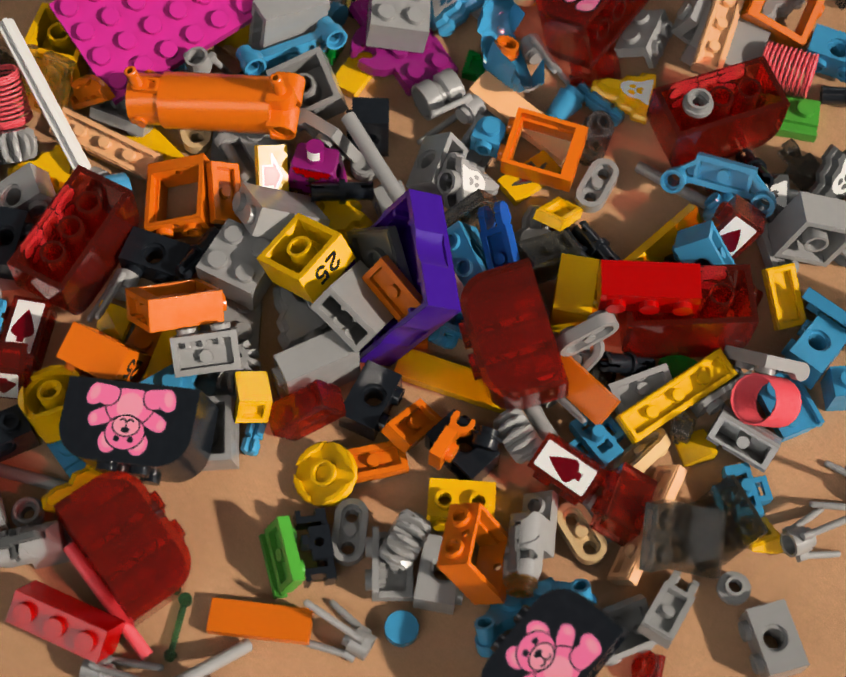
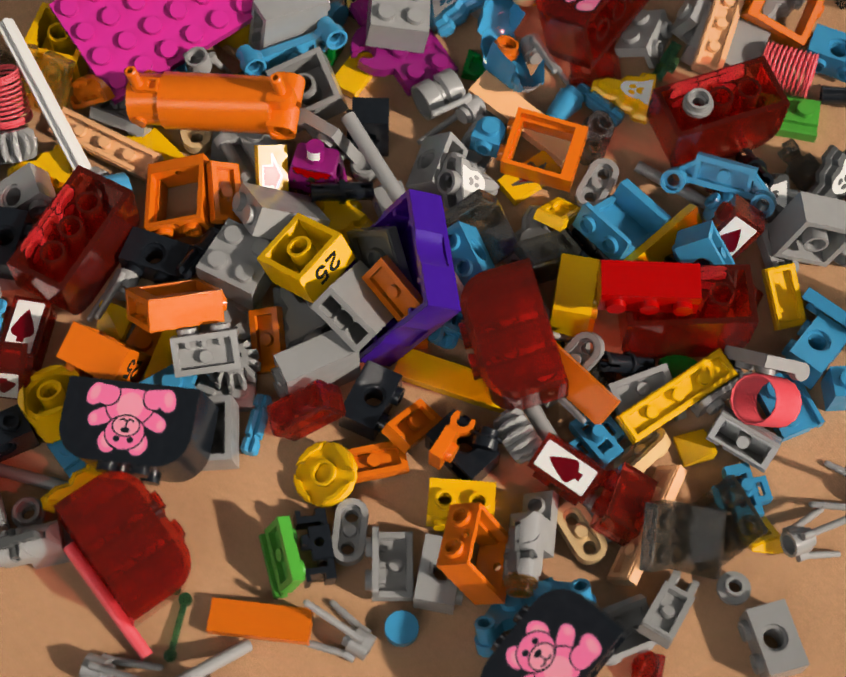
(65, 621): red brick -> none
(253, 397): yellow panel -> none
(267, 335): none -> orange plate
(405, 539): light grey gear -> none
(499, 241): blue hinge -> none
(588, 333): light grey plate -> none
(621, 221): none -> dark azure panel
(668, 61): none -> clear green plate
(682, 429): clear smoke plate -> none

